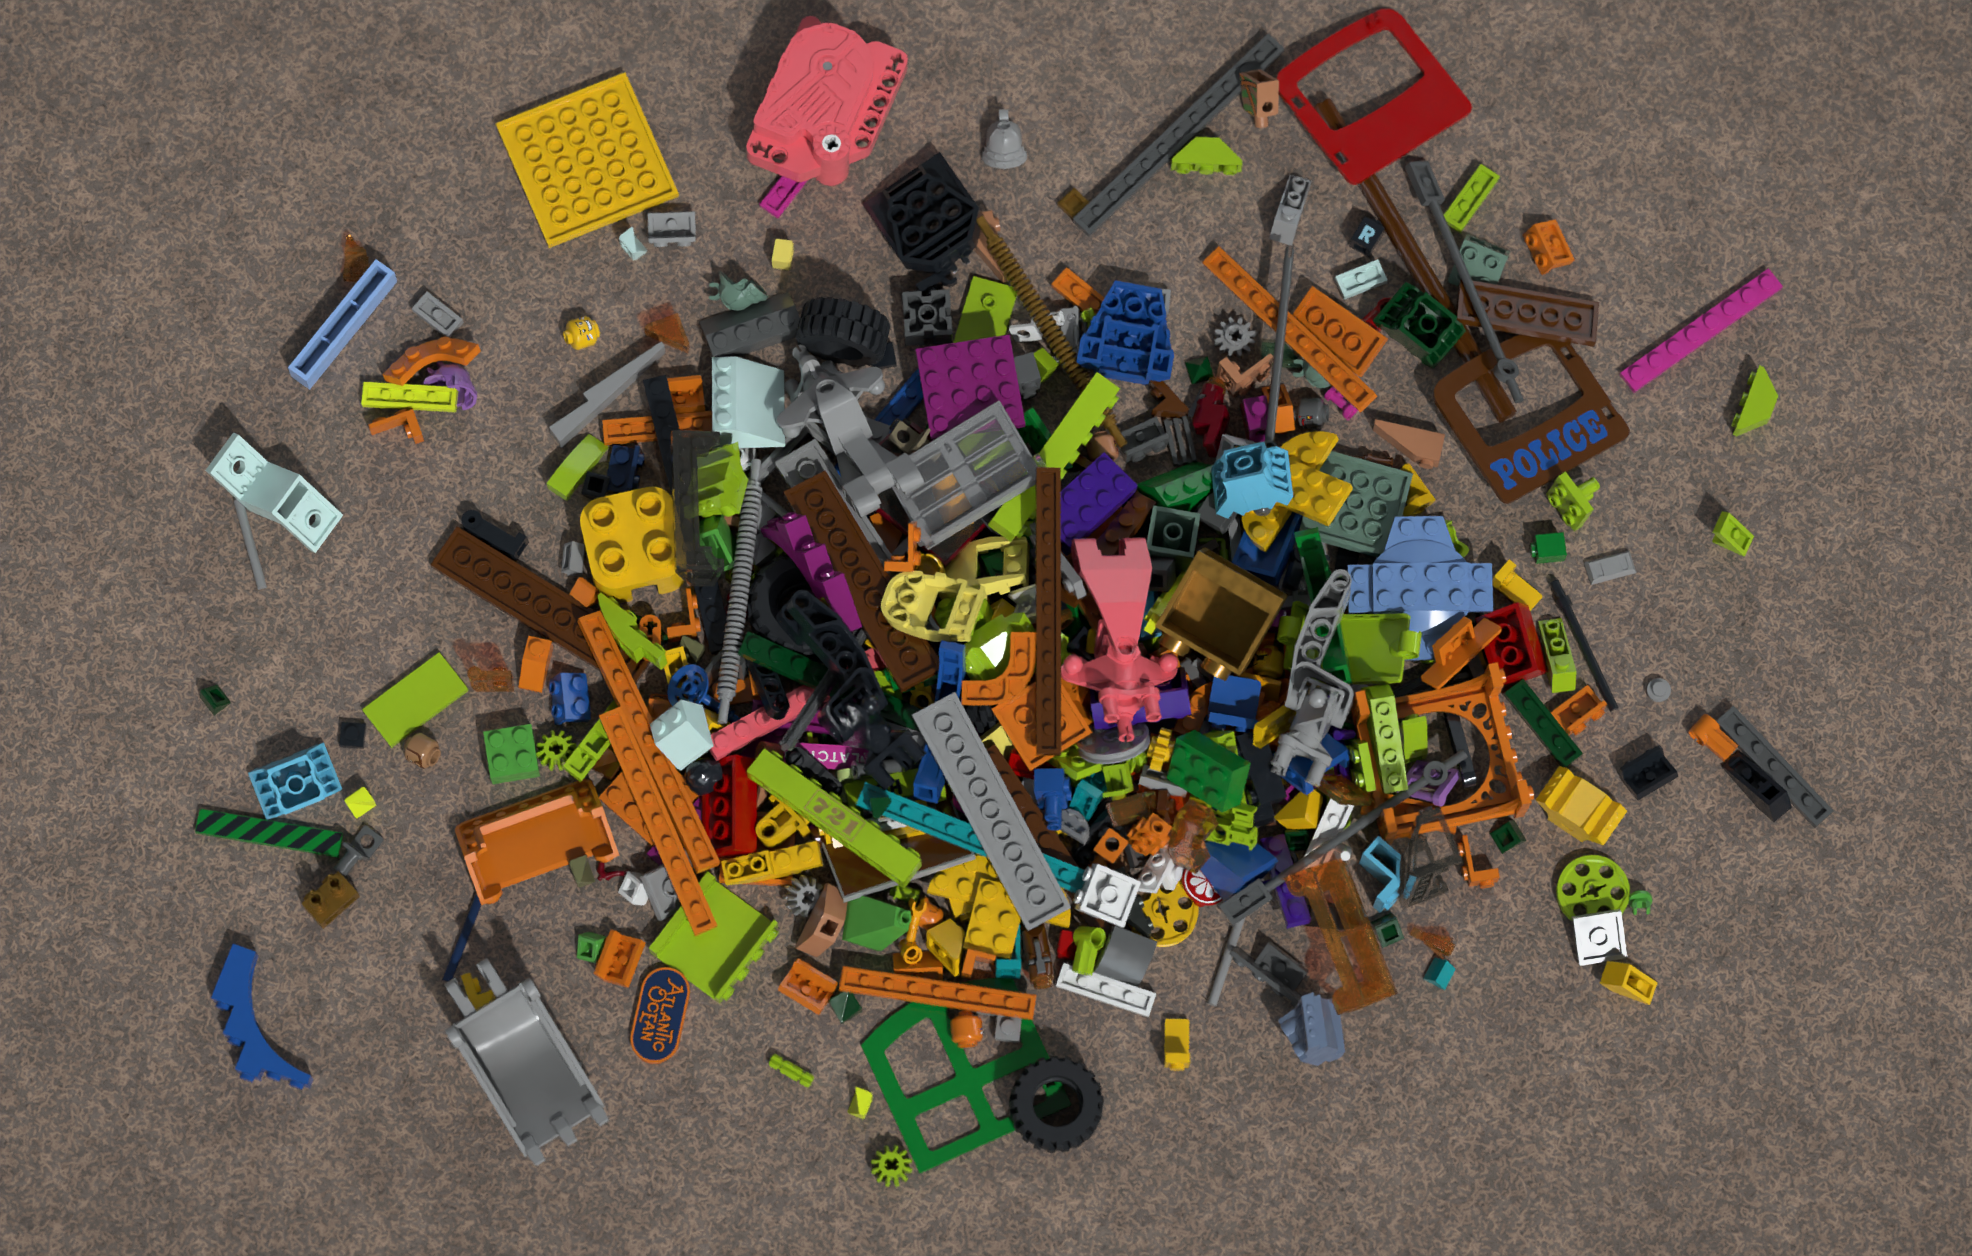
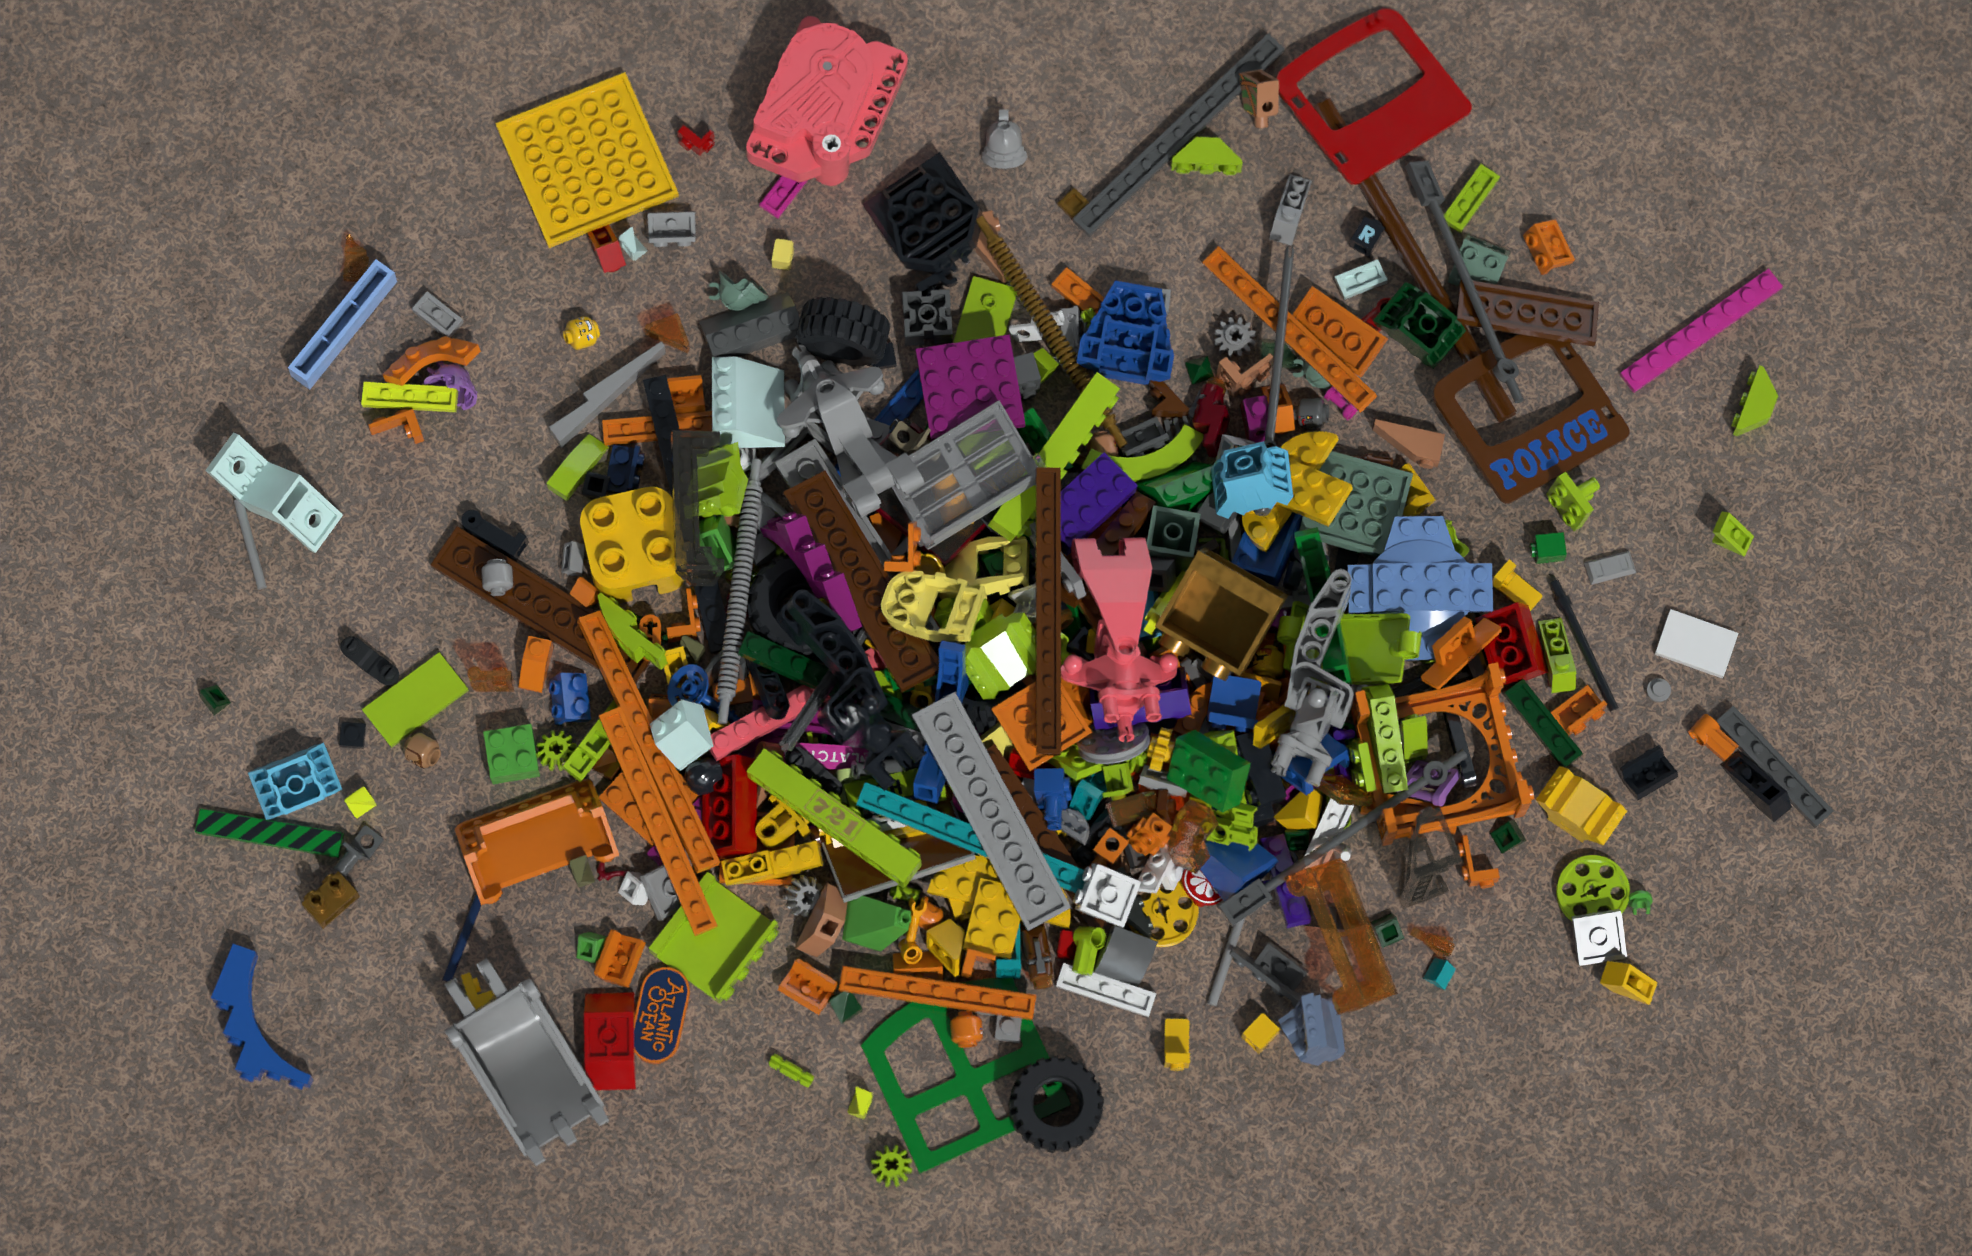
(369, 660): none -> black piece
(497, 577): none -> light grey head
(607, 249): none -> red slope
(610, 1040): none -> red slope
(689, 140): none -> red bracket
(878, 806): dark green slope -> none
(1013, 679): orange plate -> none
(1158, 462): none -> lime tile
(1260, 1033): none -> yellow panel
(1390, 880): medium azure piece -> none
(1696, 643): none -> white tile

